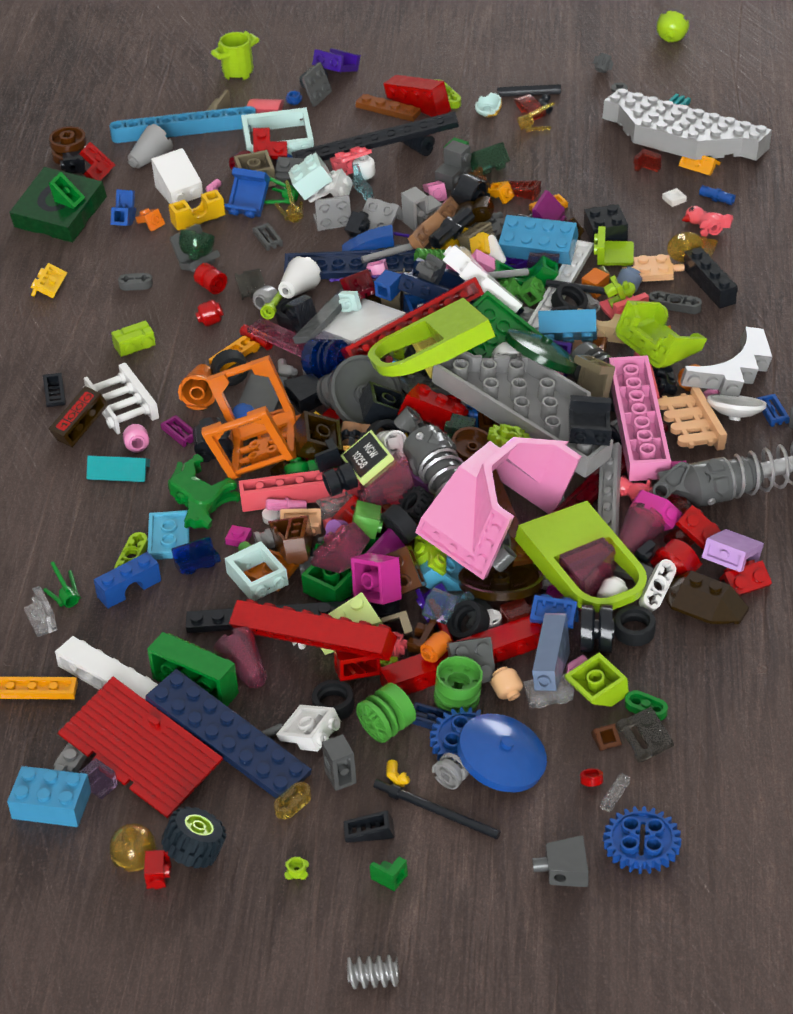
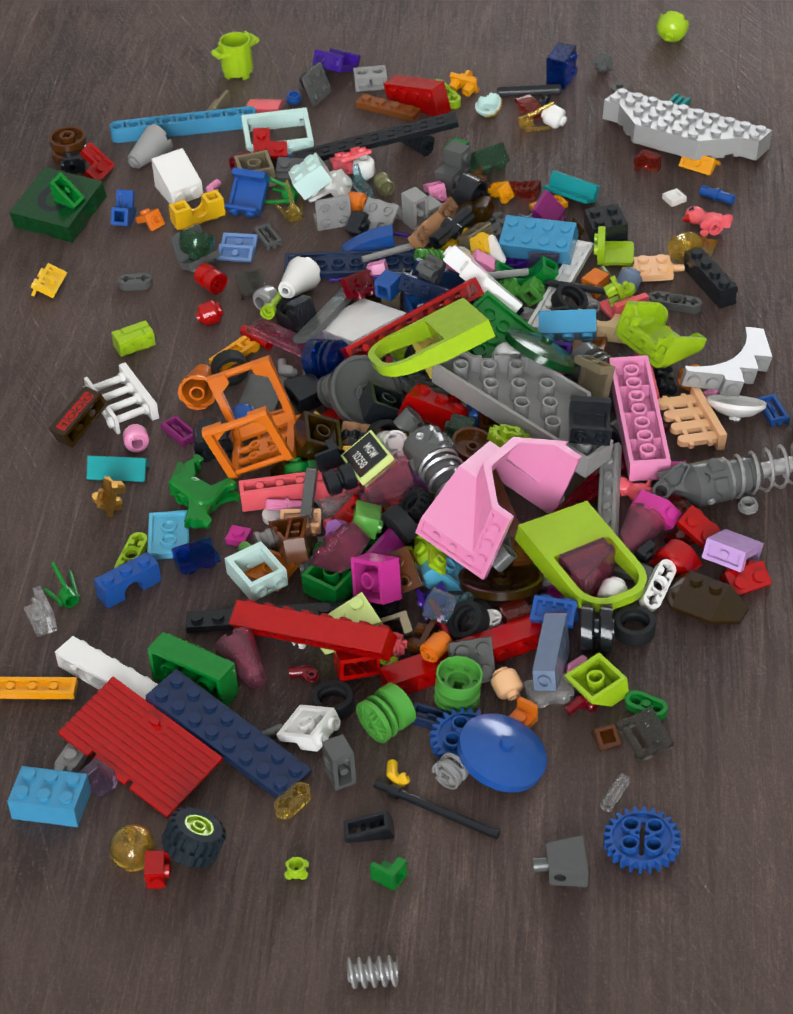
(54, 379): black slope -> none
(107, 497): none -> pearl gold hips
(238, 247): none -> medium blue slope
(306, 672): none -> dark red arm
(309, 492): none -> dark grey beam
(349, 301): light aqua tile -> none
(357, 201): none -> orange head
(369, 78): none -> light grey brick
(384, 184): none -> olive wheel
(466, 82): none -> light orange hips
(525, 712): none -> orange bracket
(554, 116): none -> white head
(561, 65): none -> clear blue brick
(572, 187): none -> teal panel
(579, 702): none -> dark red arm
(591, 777): red tile -> none
(748, 505): none -> light grey plate

